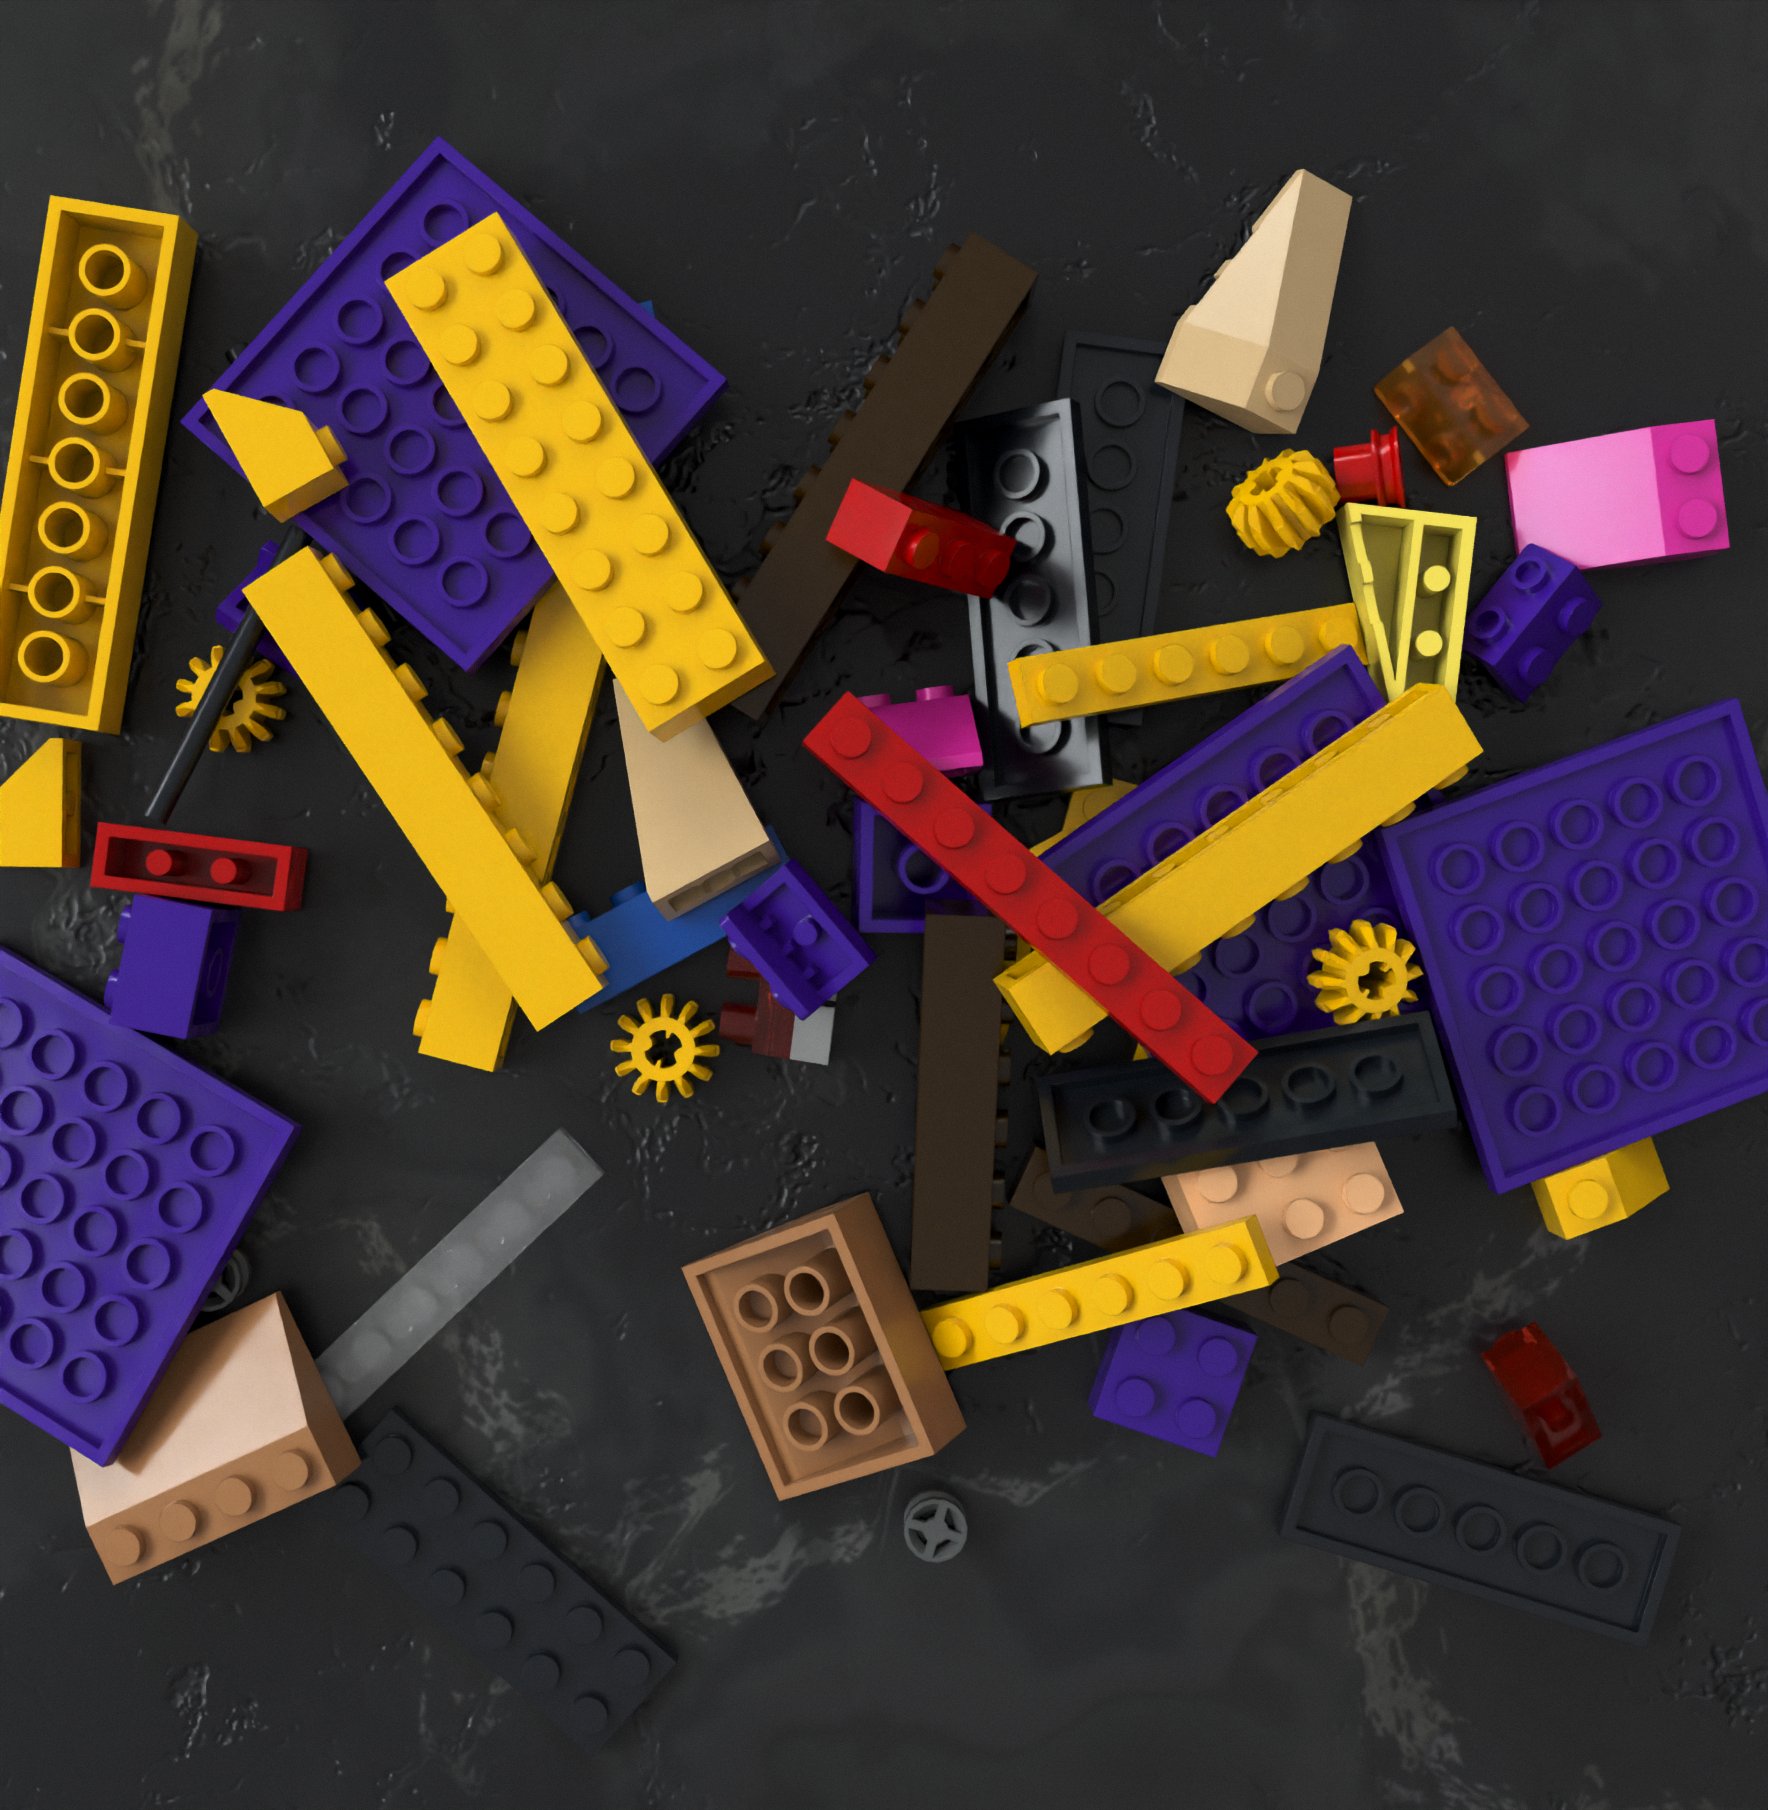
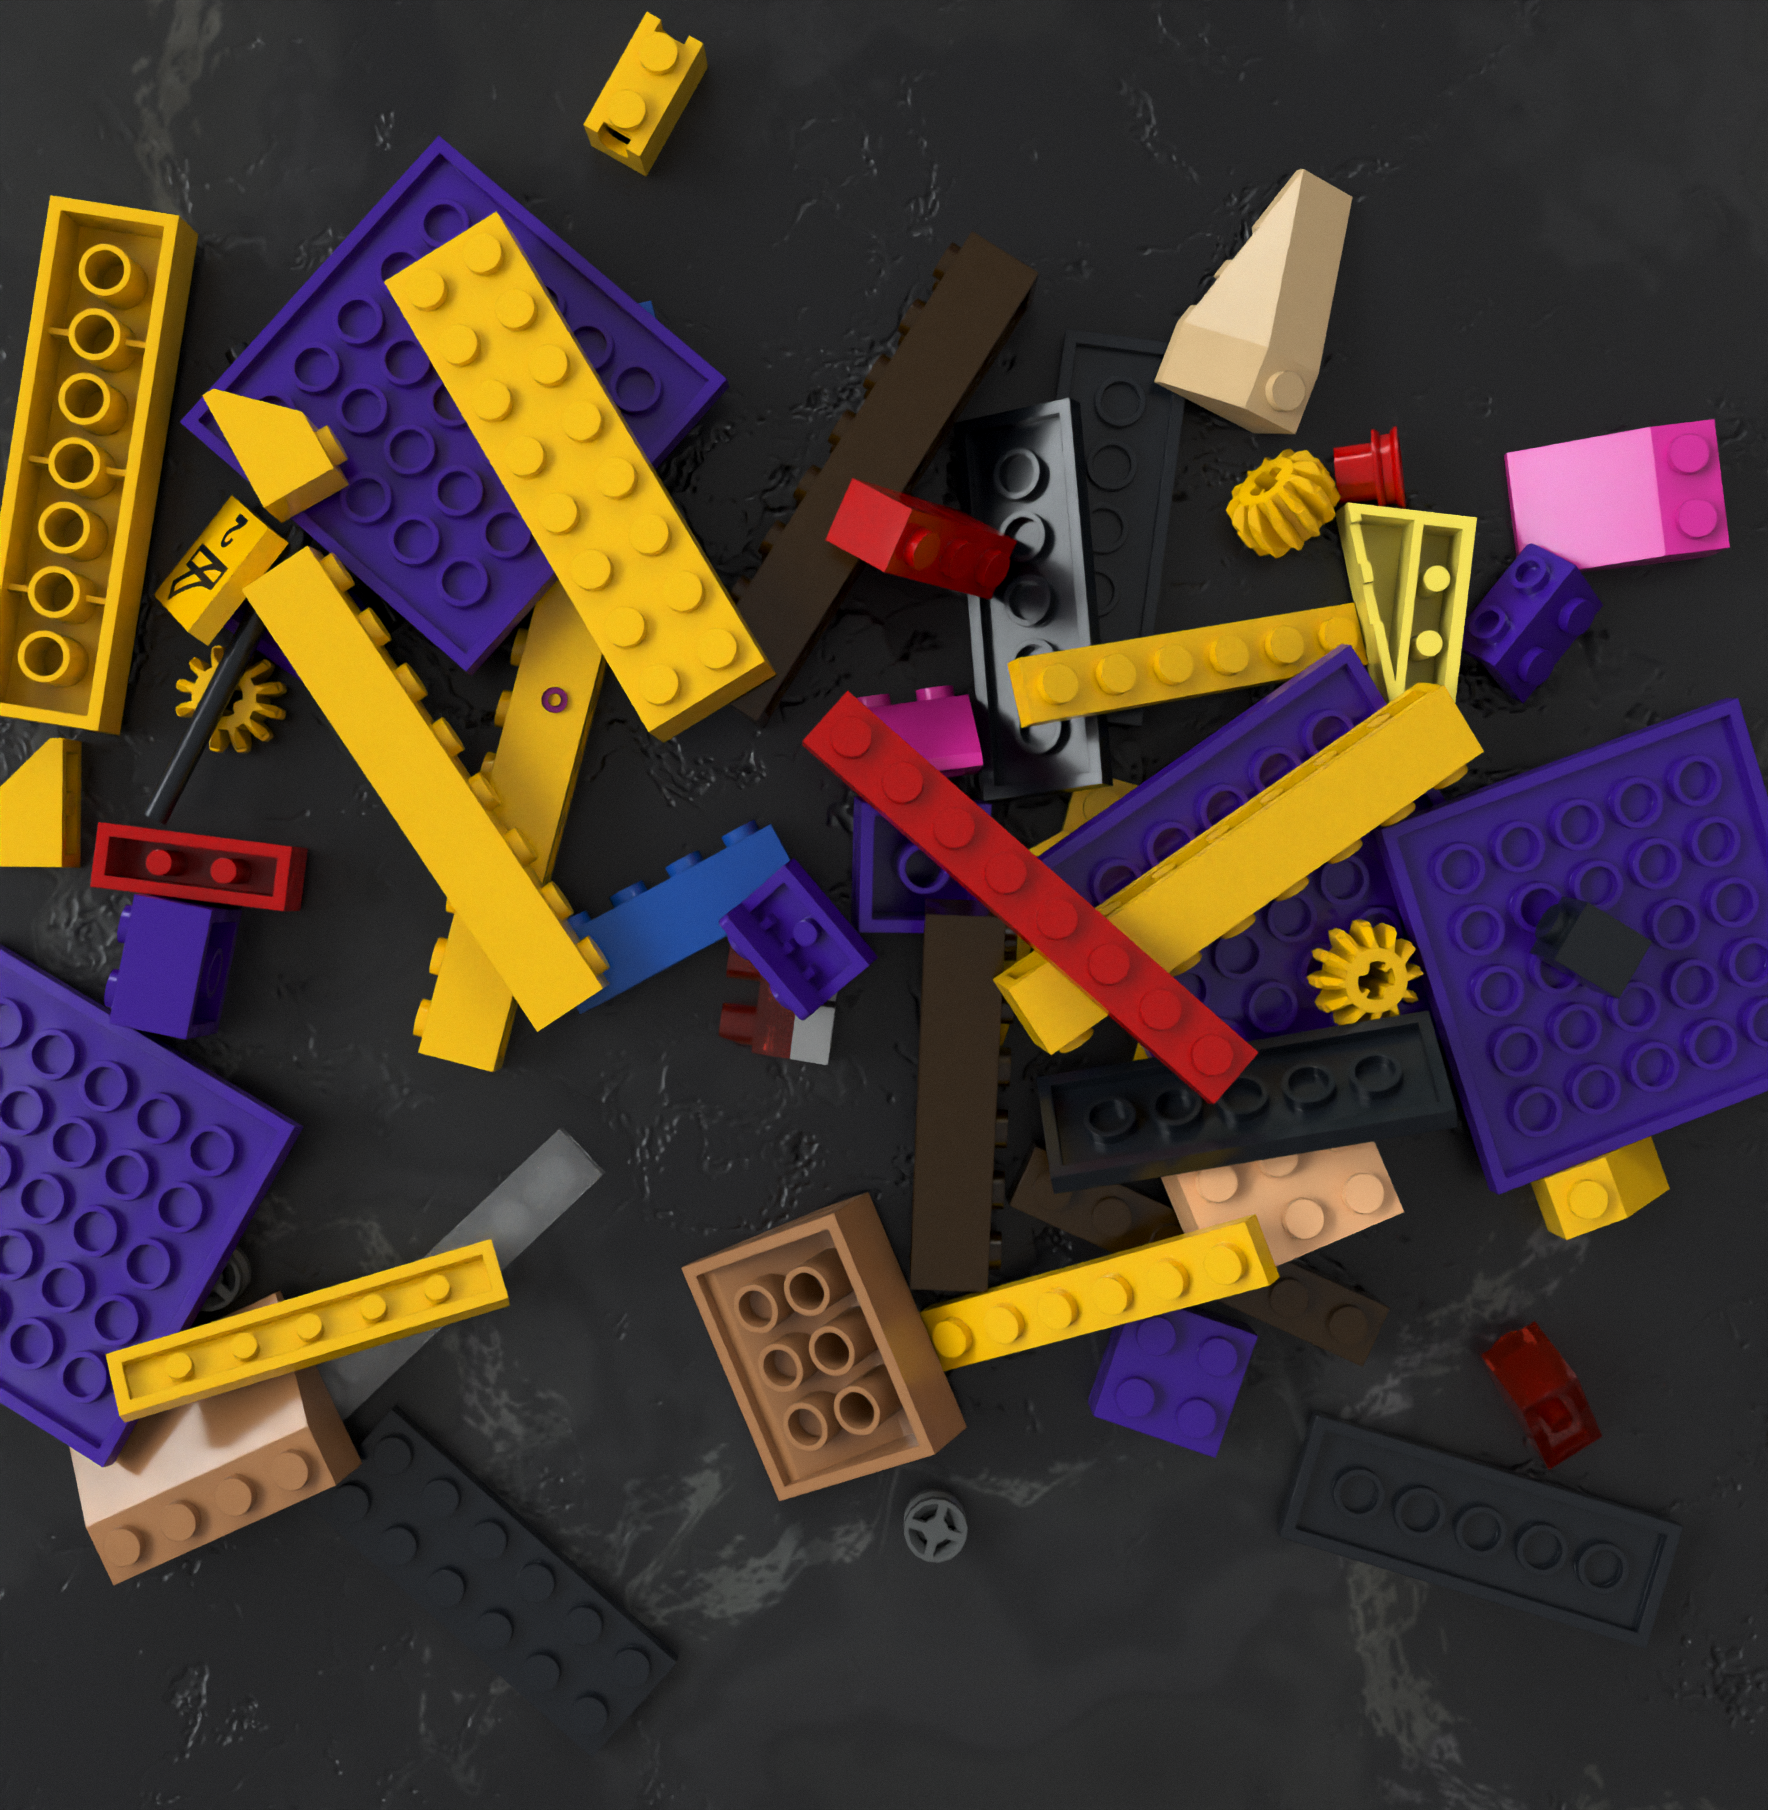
(221, 562): none -> yellow tile
(306, 1330): none -> yellow plate
(554, 709): none -> magenta piece
(645, 1038): yellow gear -> none
(646, 95): none -> yellow brick
(689, 814): tan slope -> none
(1450, 406): clear orange bracket -> none
(1589, 946): none -> black brick

